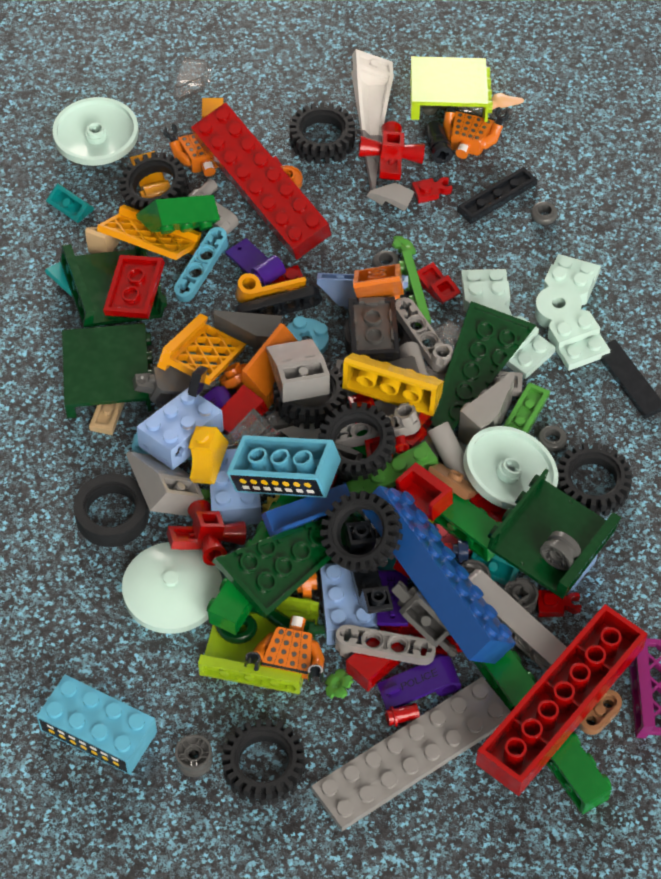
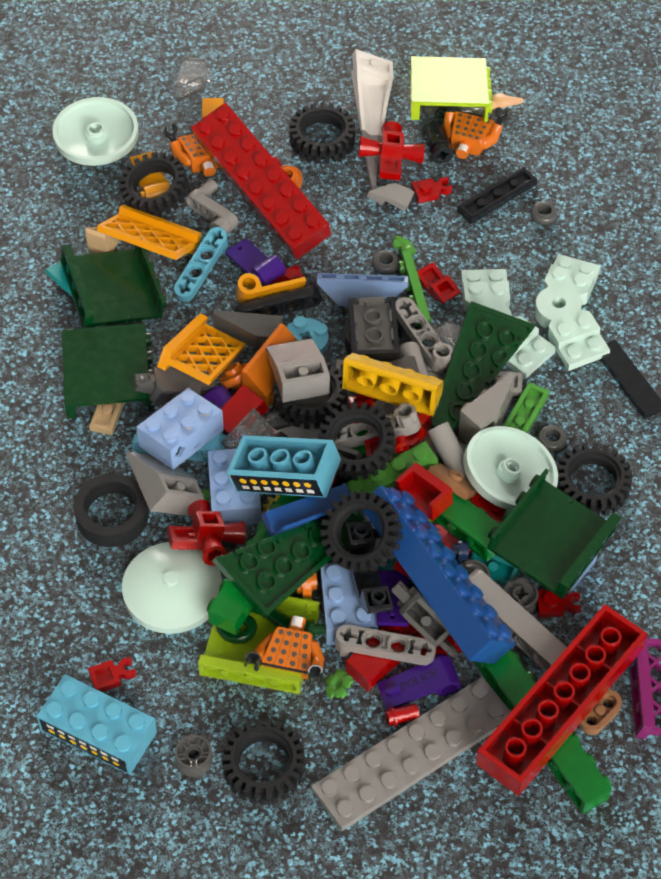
(69, 203): teal slope -> none
(107, 676): none -> red plate
(134, 286): red plate -> none
(180, 214): green slope -> none
(197, 381): black tile -> none
(207, 453): yellow arch -> none
(379, 282): orange slope -> none
(560, 550): dark grey wheel -> none

